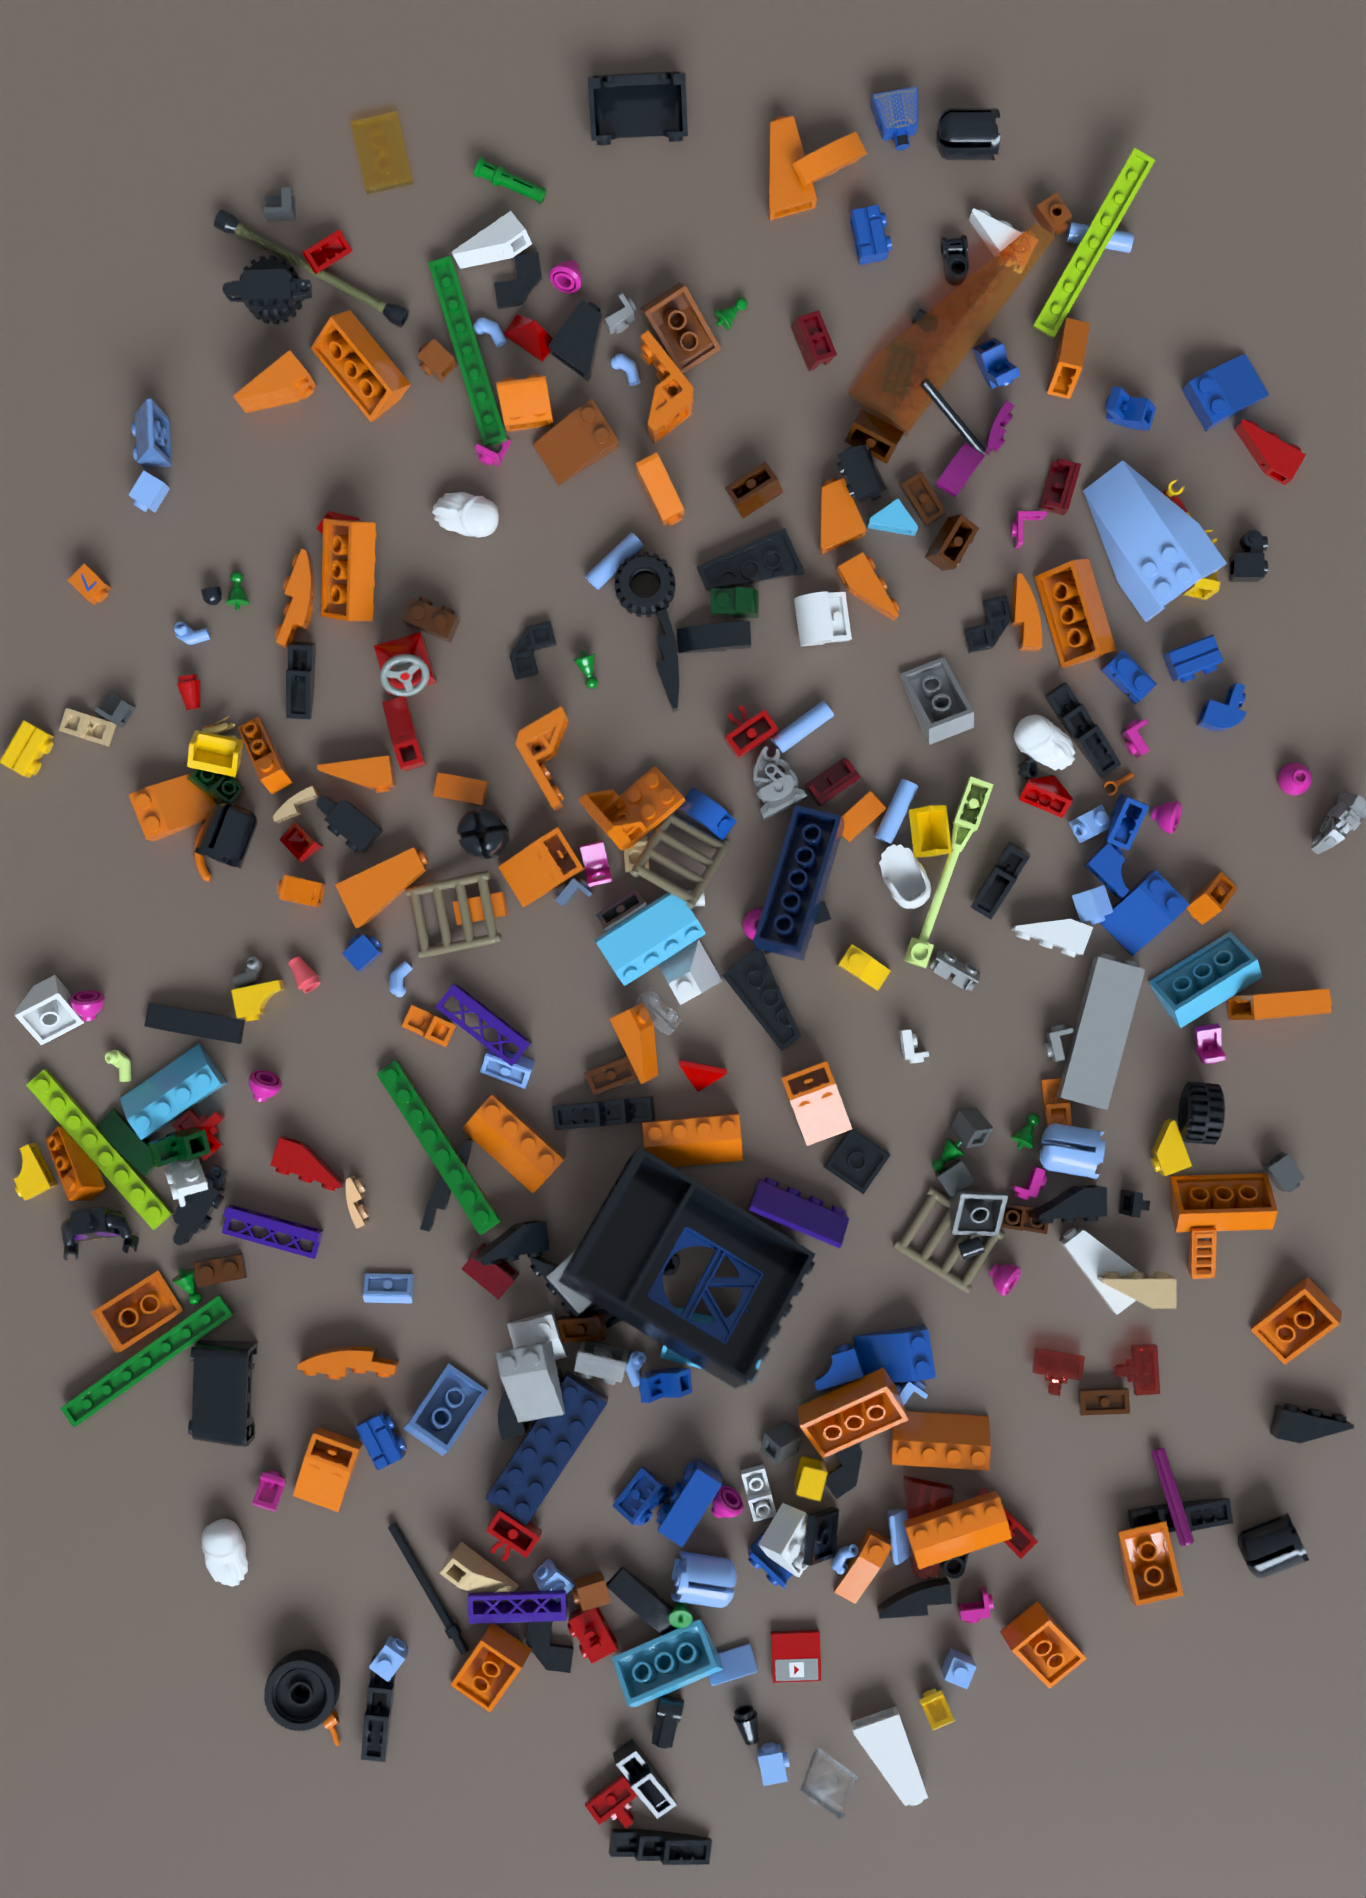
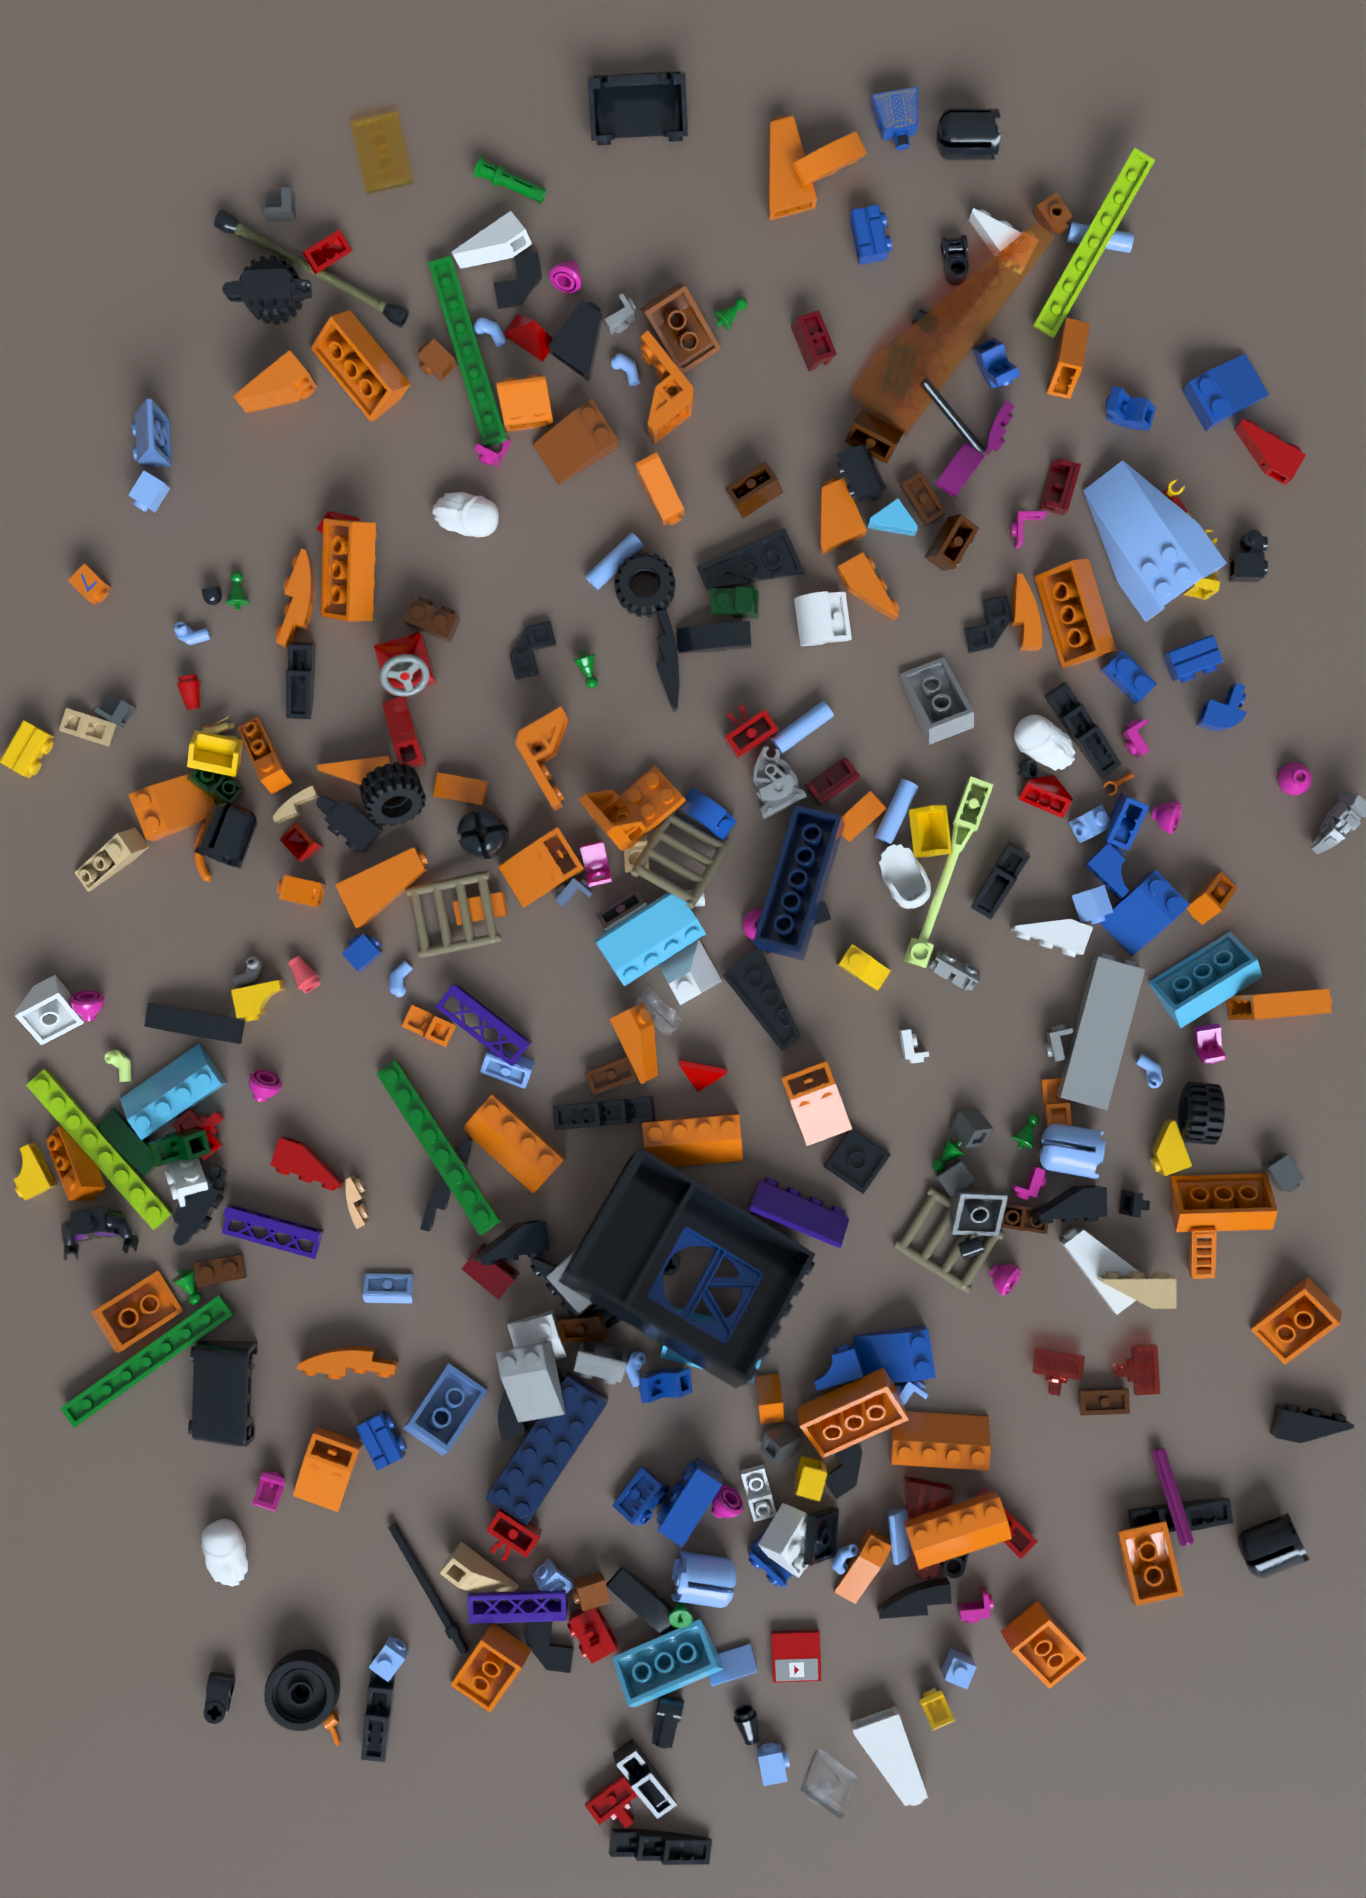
(111, 858): none -> tan slope
(218, 1693): none -> black piece
(392, 794): none -> black tyre
(769, 1398): none -> orange slope
(1153, 1071): none -> light blue arm

